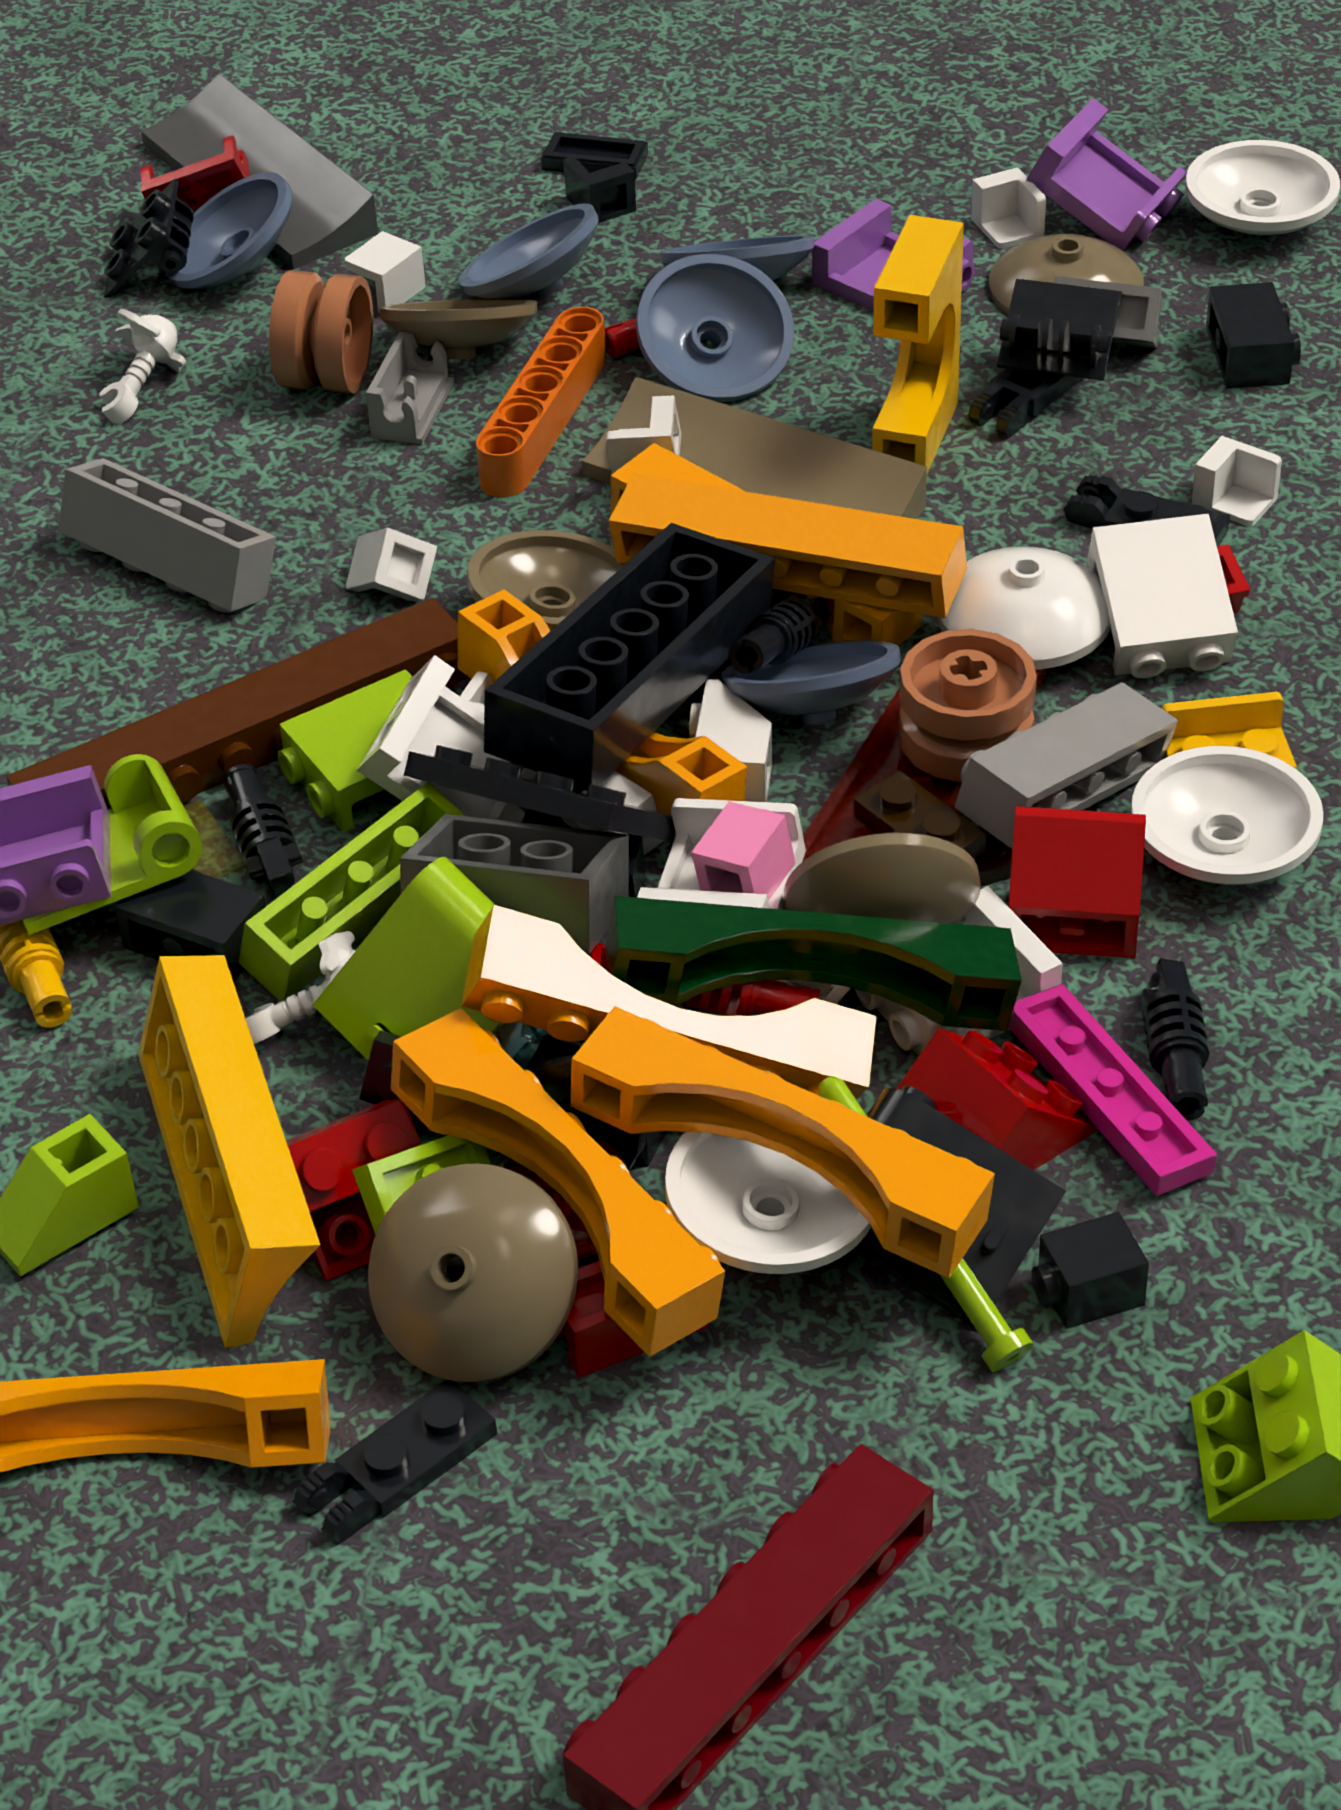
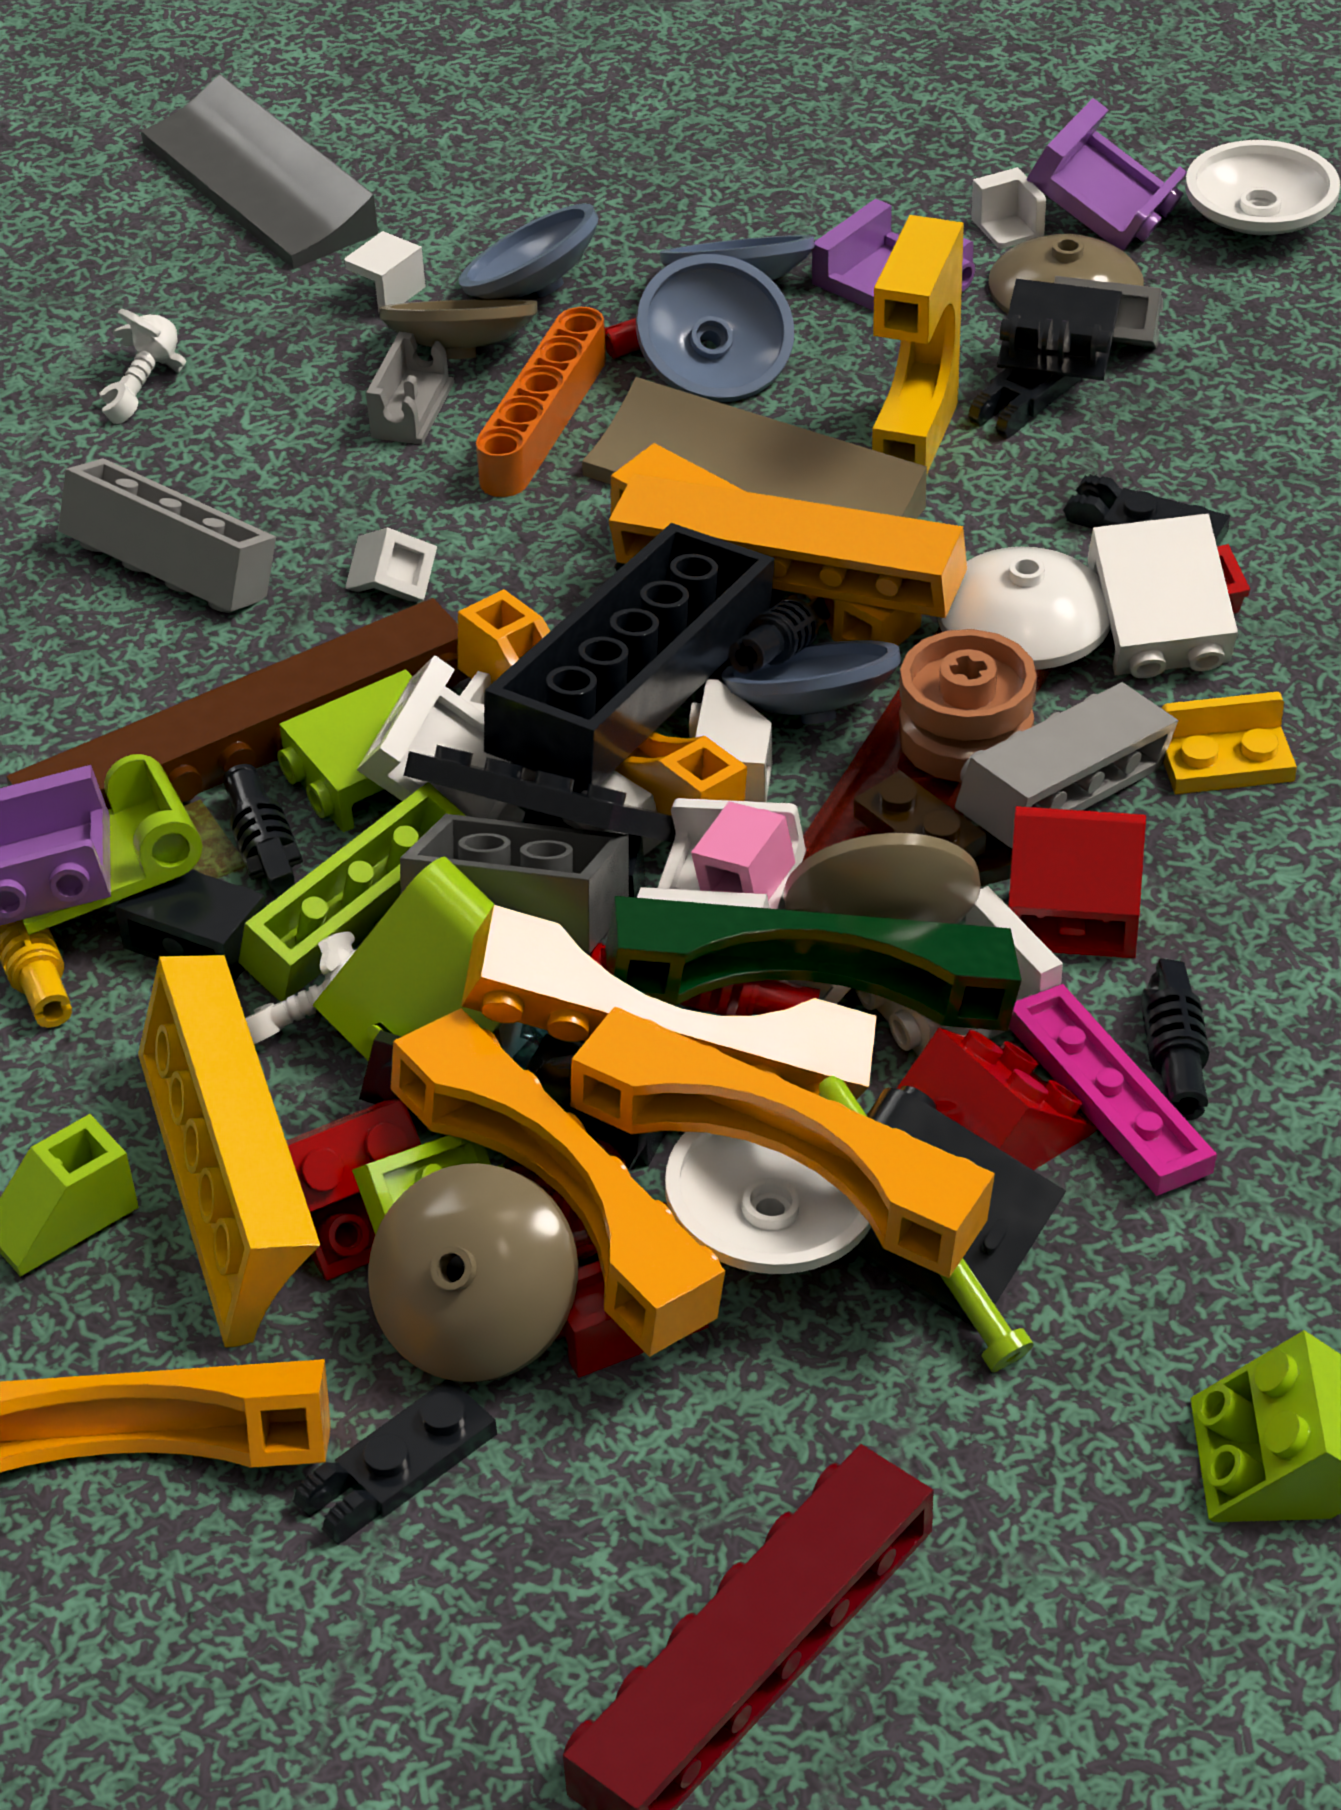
(157, 234): black hinge -> none
(202, 179): red hinge -> none
(235, 231): sand blue dish -> none
(321, 331): nougat wheel -> none
(543, 570): dark tan dish -> none
(593, 152): black tile -> none
(607, 190): black panel -> none
(664, 431): white panel -> none
(1090, 1270): black brick -> none
(1228, 814): white dish -> none
(1237, 480): white panel -> none
(1251, 335): black brick -> none

